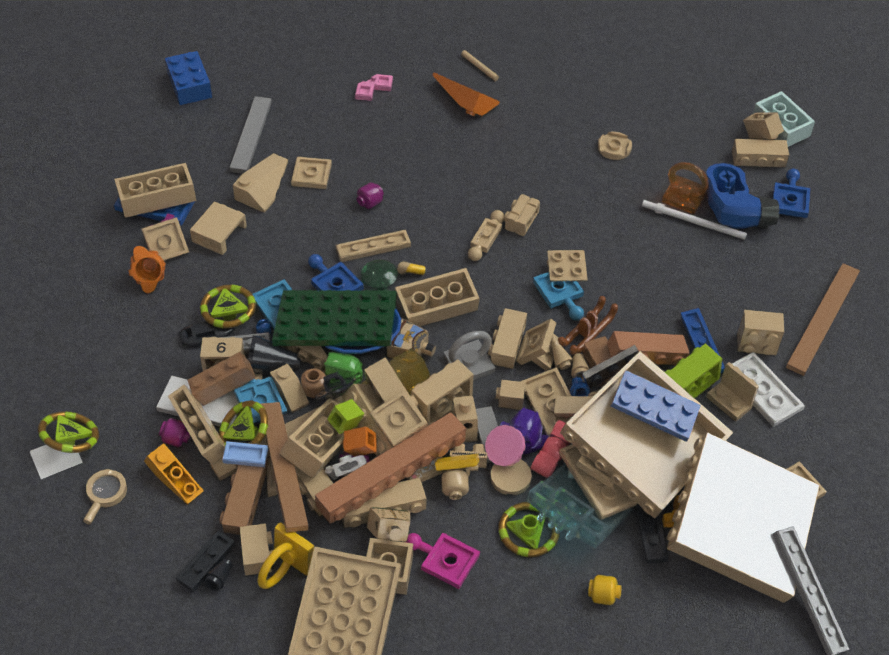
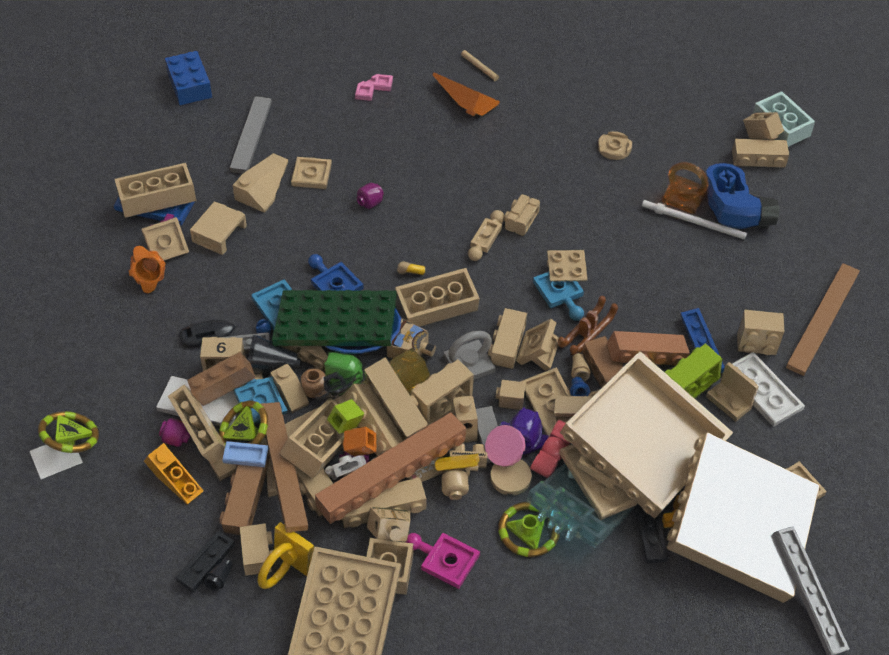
(104, 490): tan piece -> none
(228, 306): piece -> none
(373, 245): tan tile -> none
(379, 274): clear green dish -> none
(398, 418): tan tile -> none
(561, 357): tan cone -> none
(604, 590): yellow head -> none
(609, 367): black plate -> none
(655, 405): plate -> none
(799, 194): blue plate -> none

